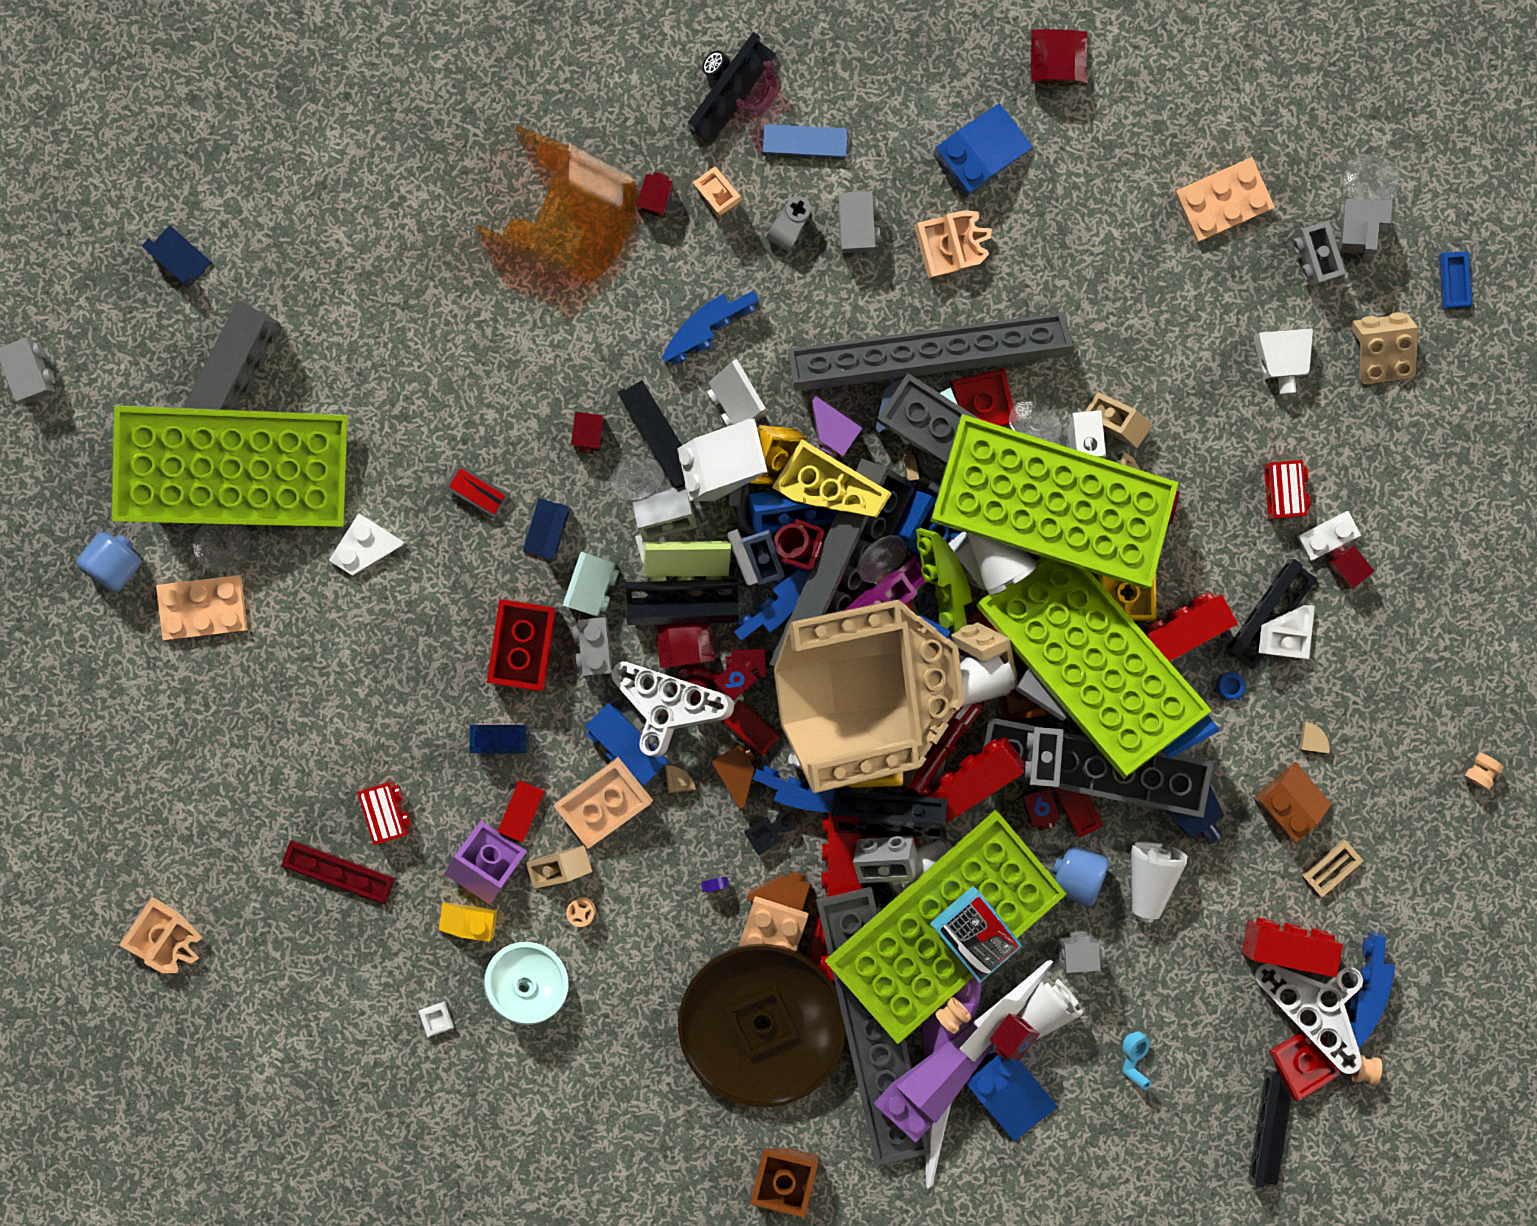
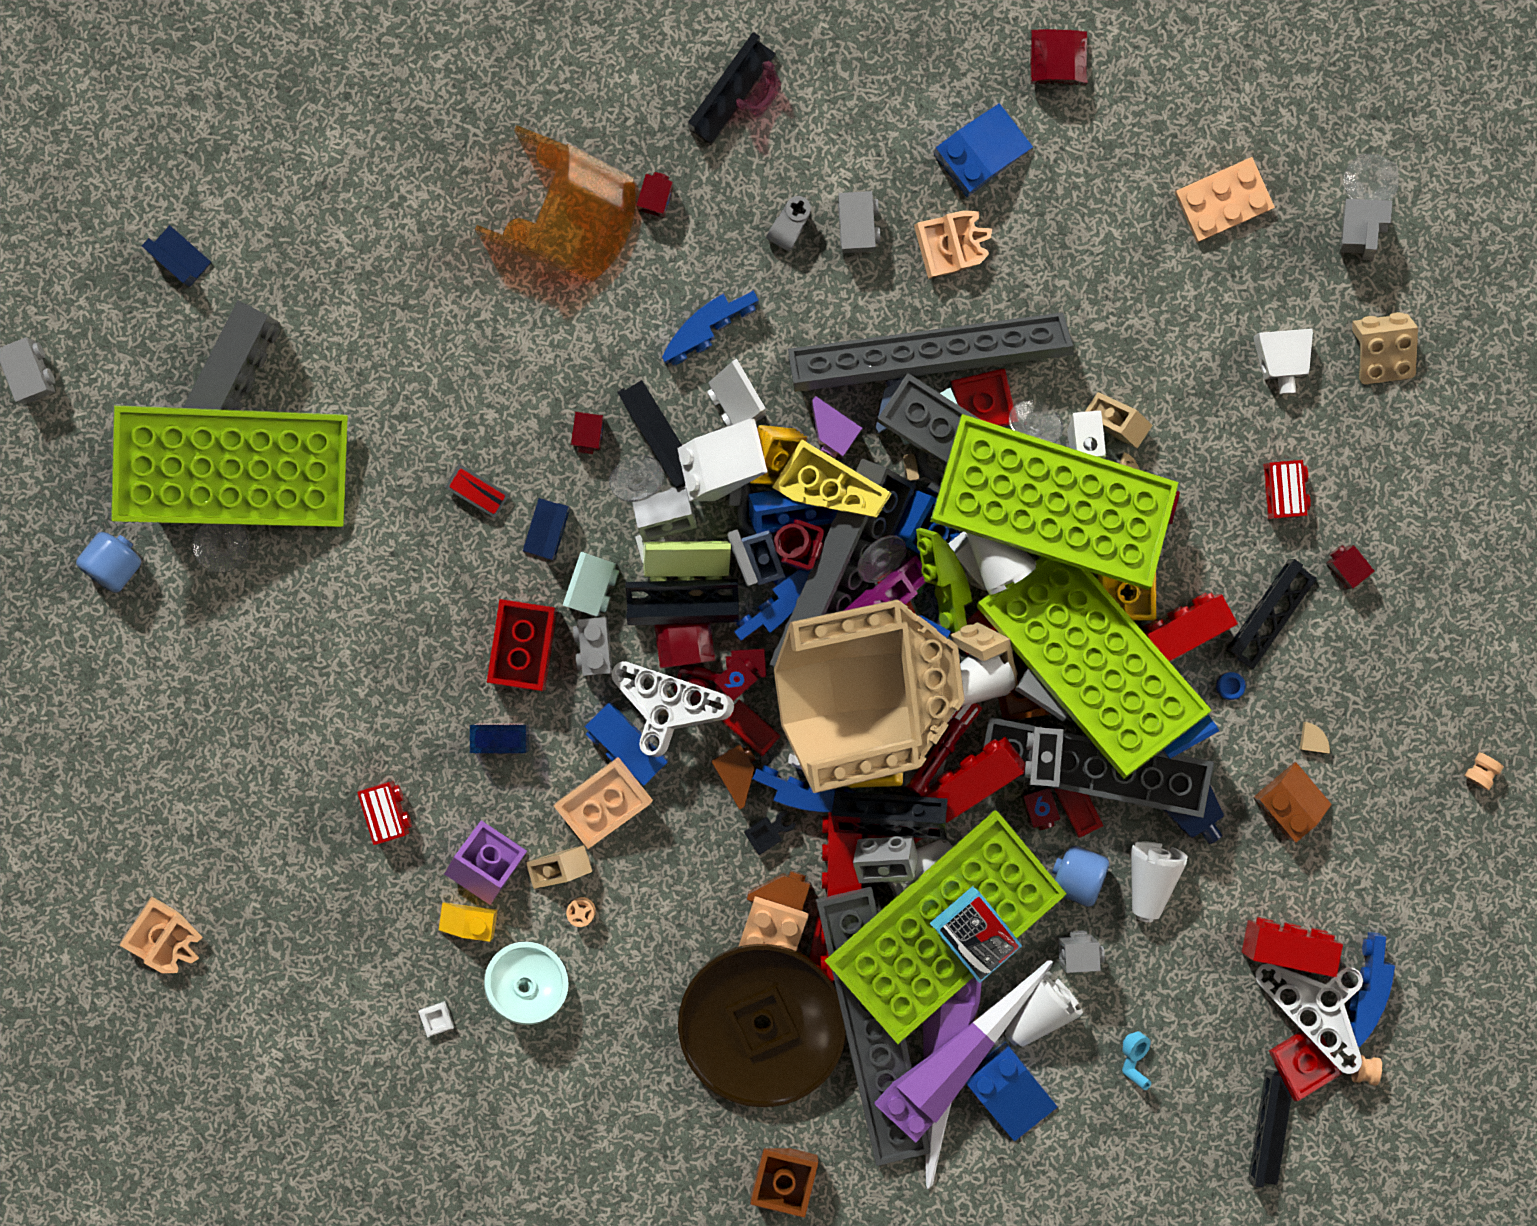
(201, 607): light nougat plate -> none
(338, 872): dark red tile -> none
(364, 545): white wing -> none
(521, 811): red tile -> none
(678, 779): tan tile -> none
(714, 884): dark purple tile -> none
(715, 64): black tile -> none
(717, 192): light nougat slope -> none
(805, 141): medium blue tile -> none
(953, 1015): light nougat wheel -> none
(980, 1038): white sticker -> none
(1014, 1037): dark red brick -> none
(1288, 634): white wing -> none
(1319, 254): light grey brick -> none
(1328, 535): white plate -> none
(1338, 877): tan tile -> none
(1455, 280): blue tile -> none

